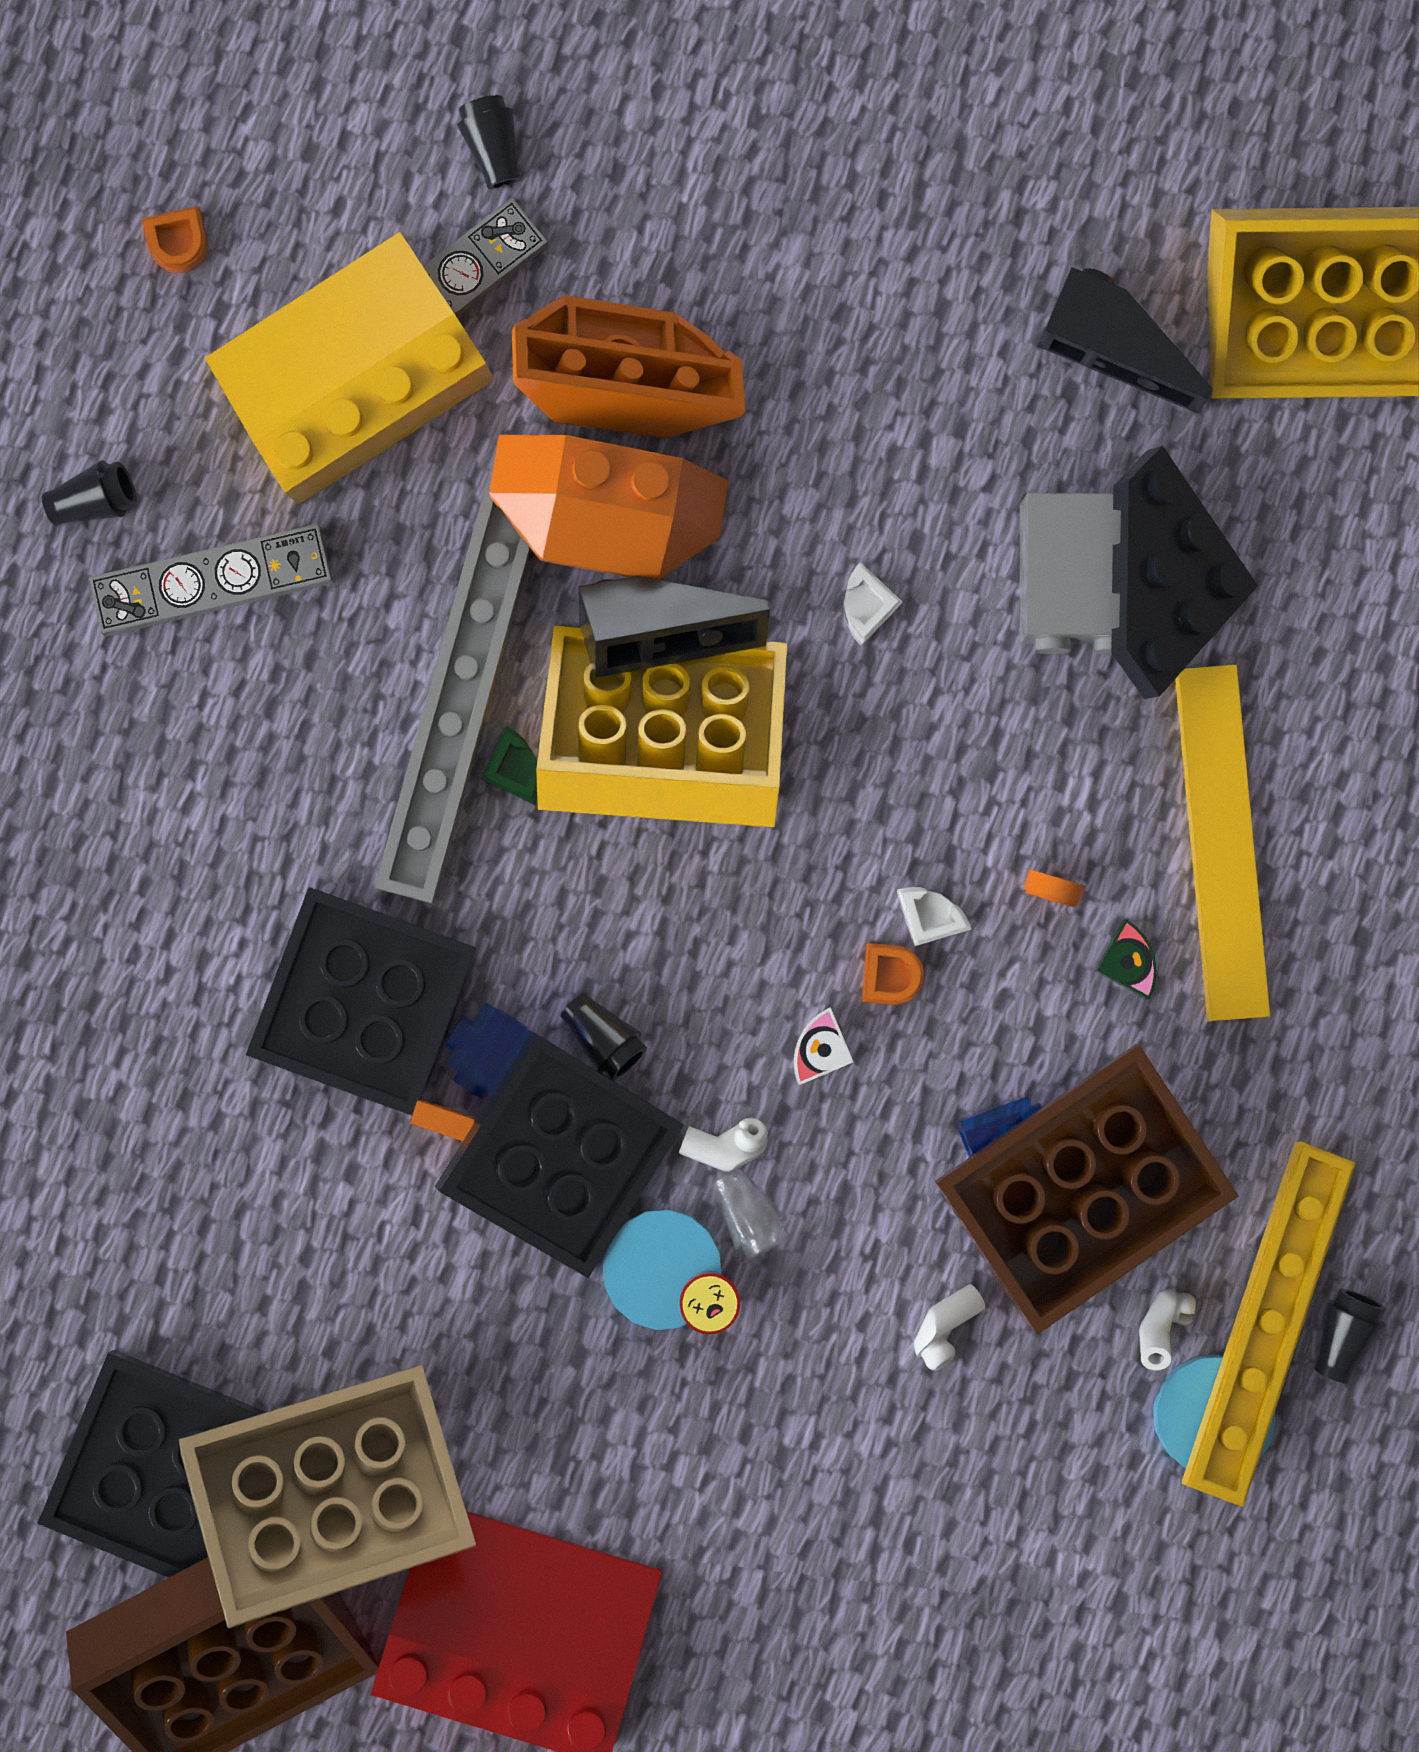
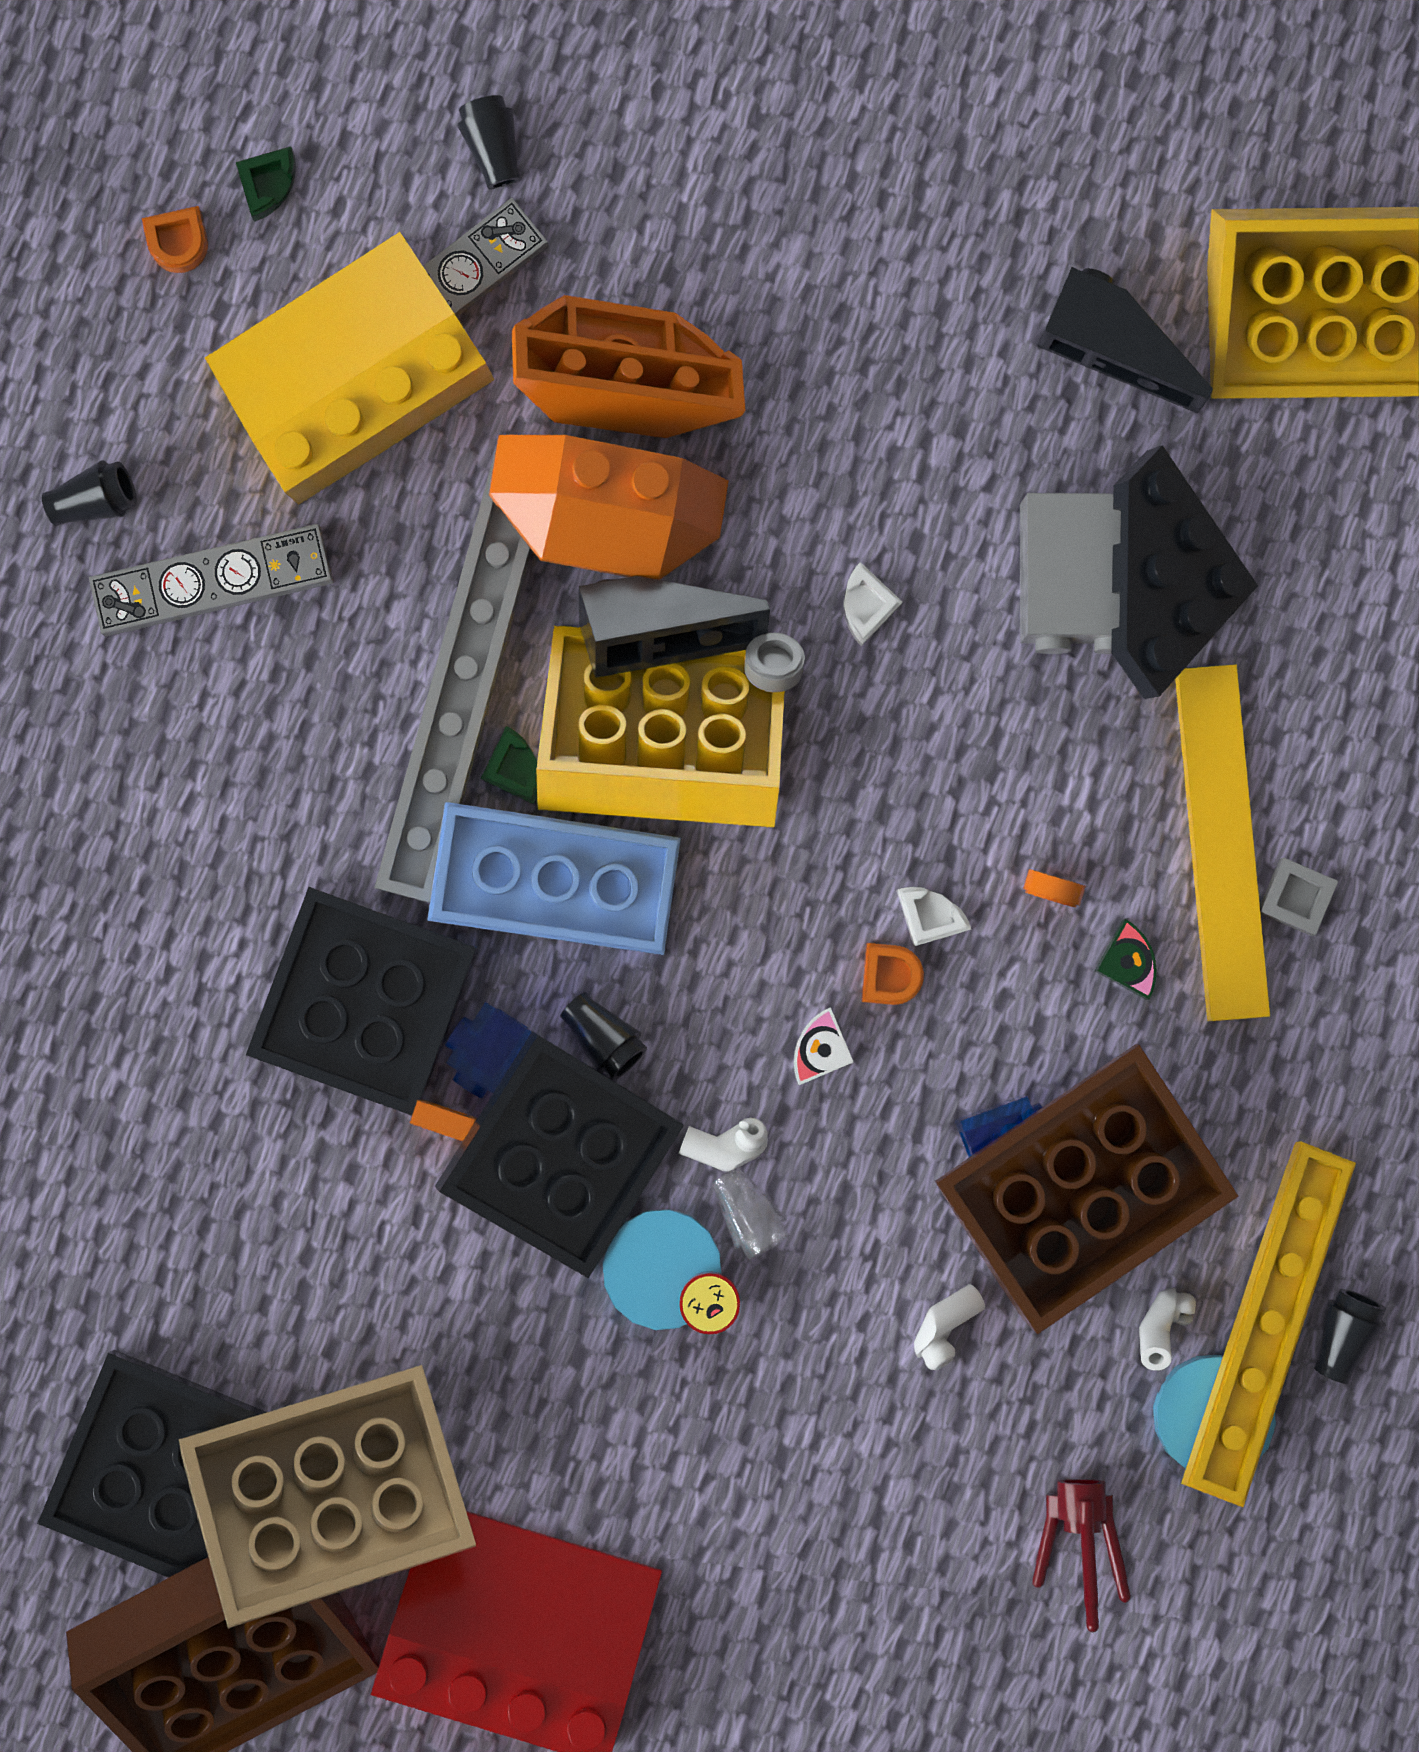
(267, 180): none -> dark green tile
(553, 878): none -> light blue tile
(774, 662): none -> light grey tile
(1082, 1507): none -> dark red plant
(1297, 896): none -> light grey tile

